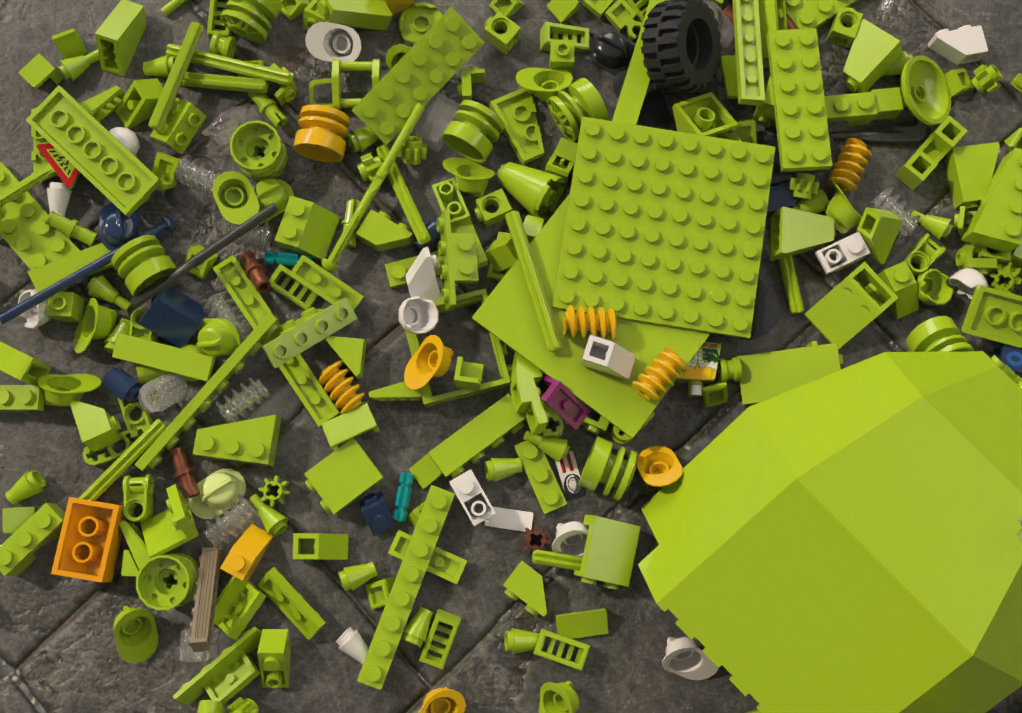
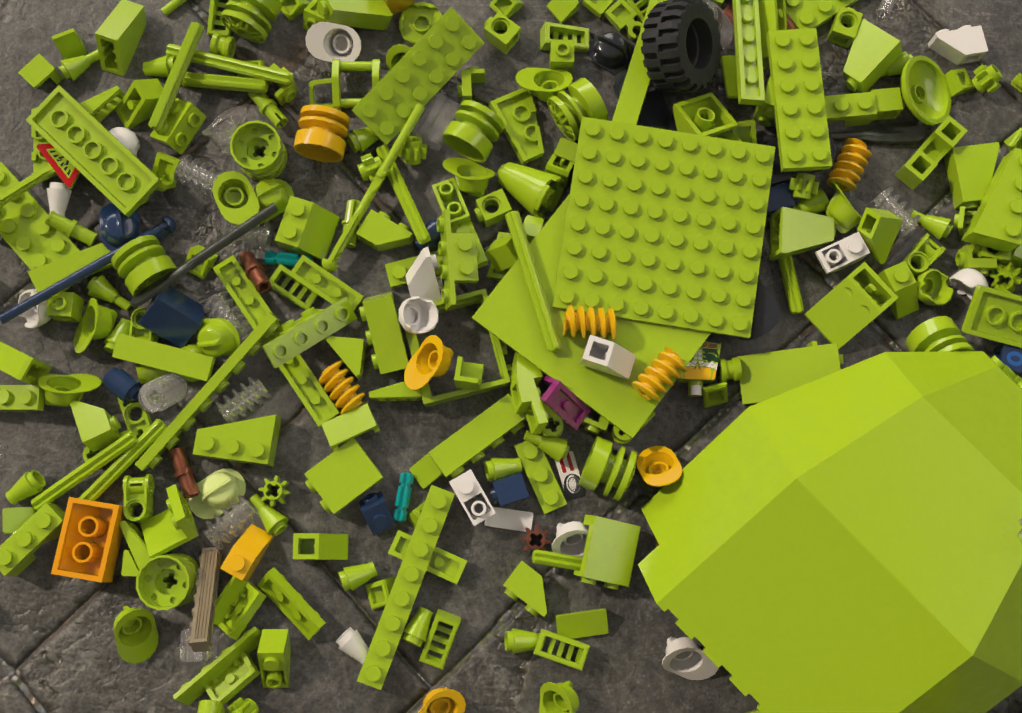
(85, 470): none -> lime axle
(384, 333): none -> lime wedge
(509, 490): none -> dark blue brick

